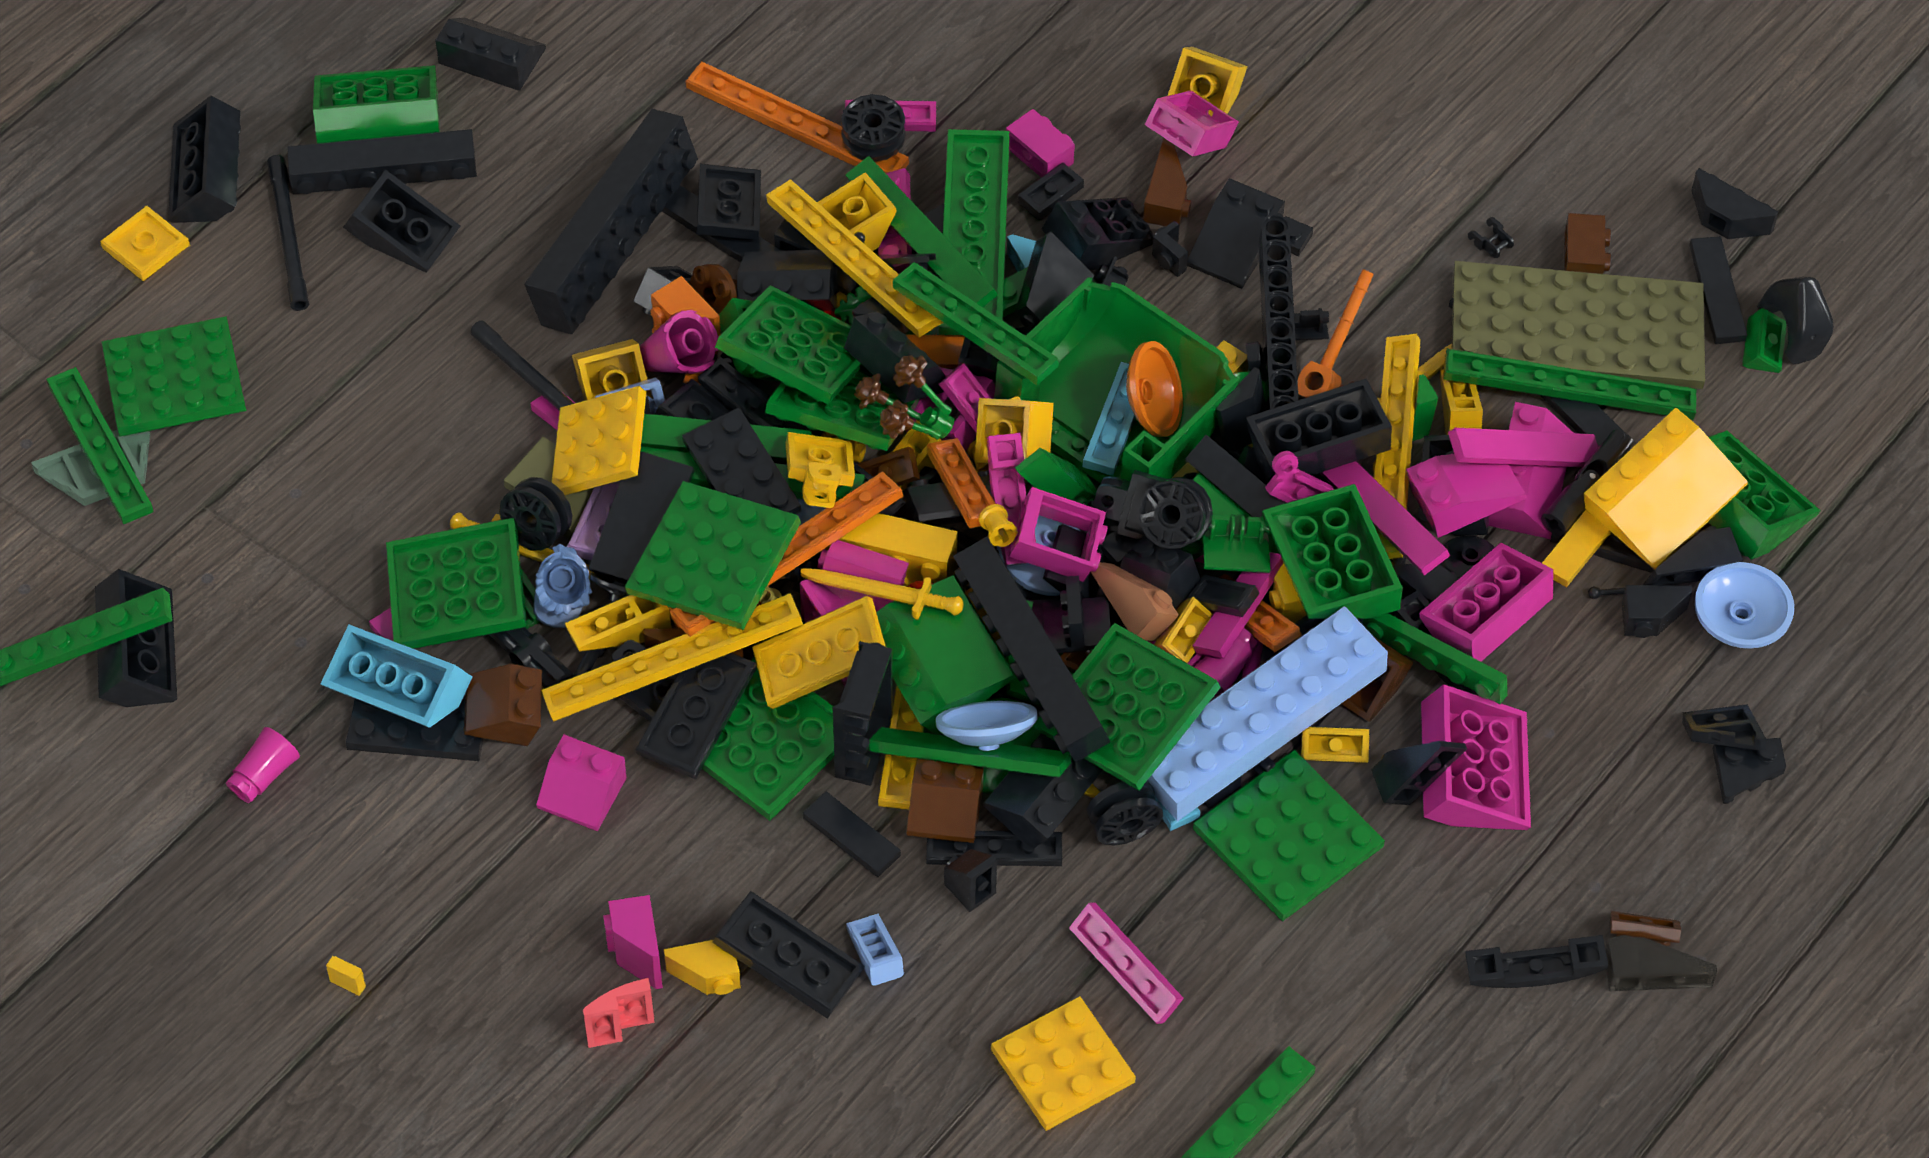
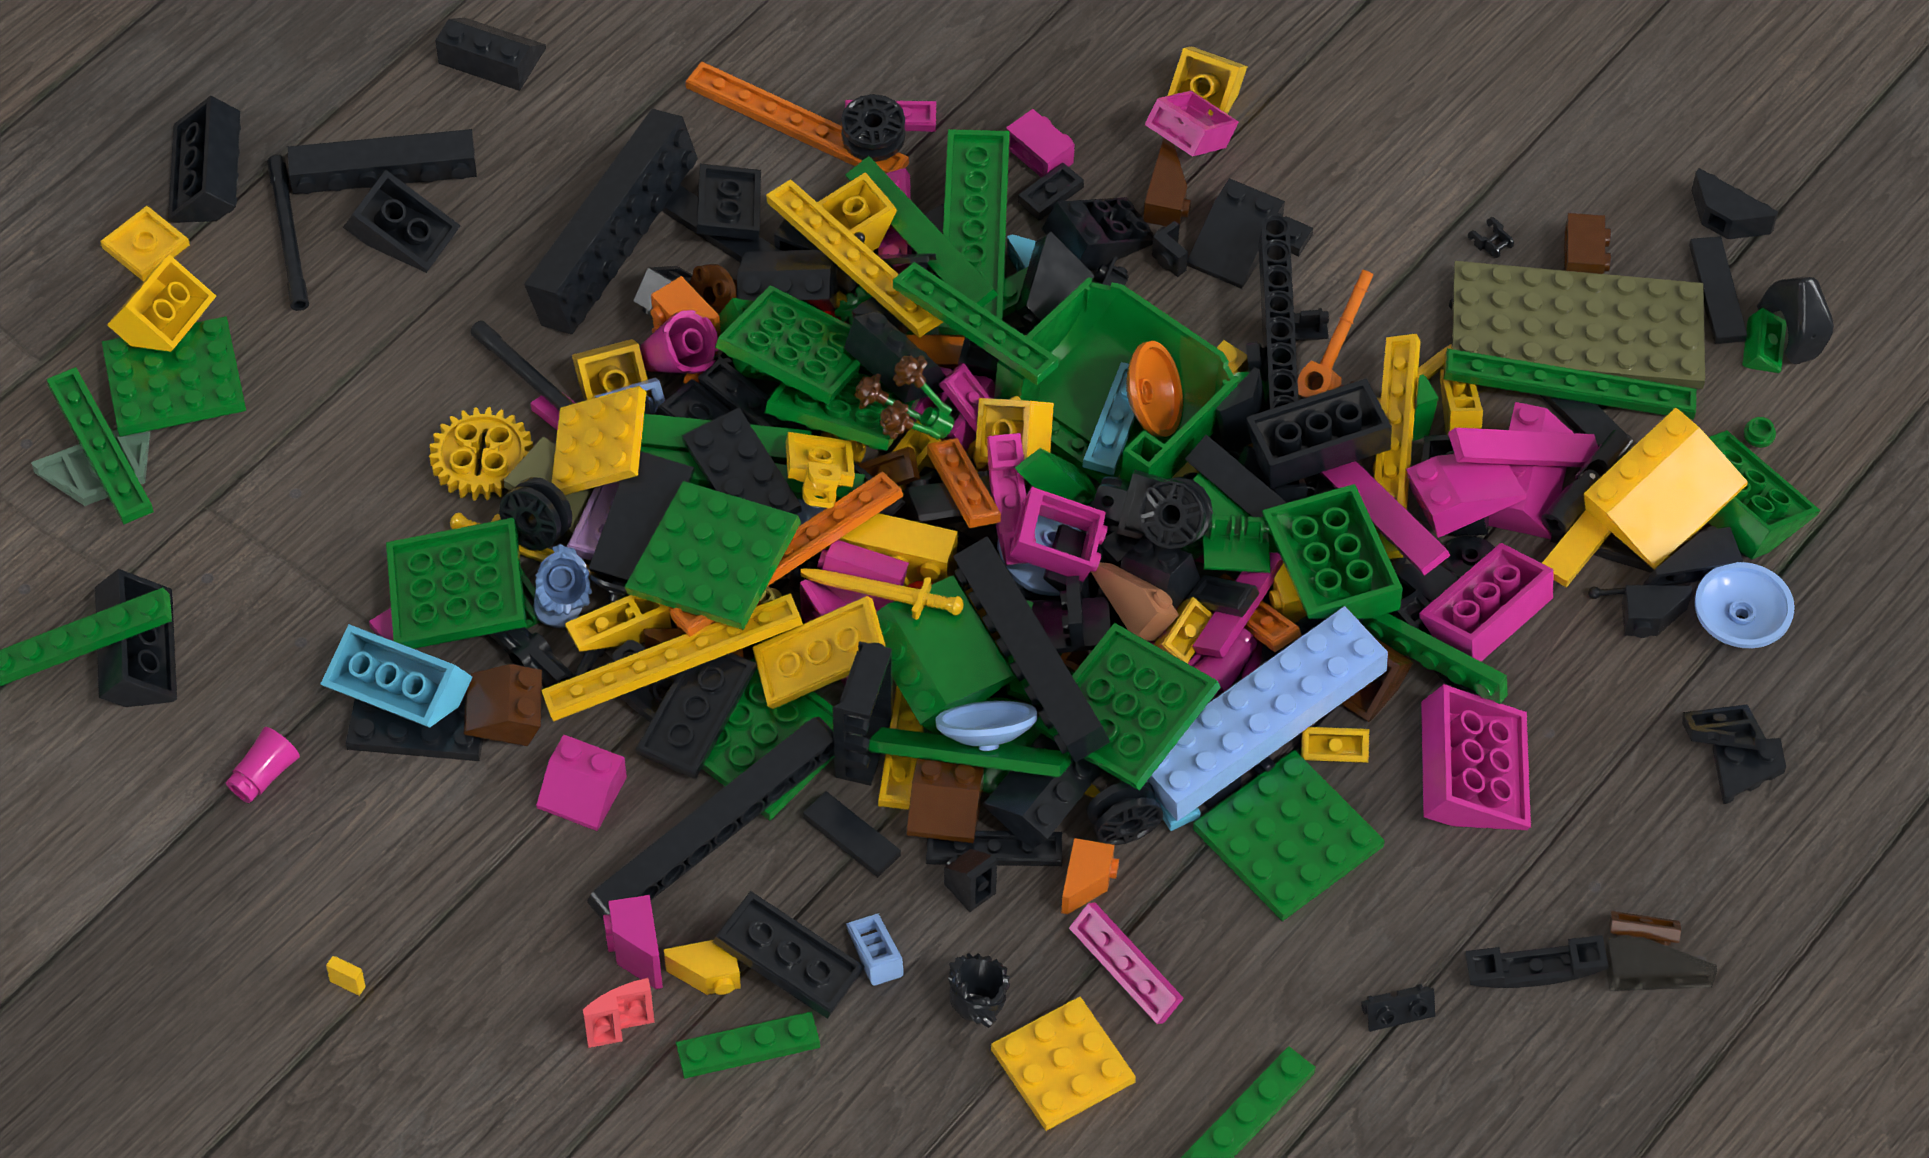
(162, 308): none -> yellow slope
(376, 104): green slope -> none
(453, 450): none -> yellow gear
(719, 817): none -> black beam
(747, 1045): none -> green plate
(978, 988): none -> black hair
(995, 520): yellow bush -> none
(1088, 873): none -> orange slope
(1291, 483): dark pink hinge -> none
(1406, 1007): none -> black hinge
(1410, 770): black slope -> none
(1759, 432): none -> green plate

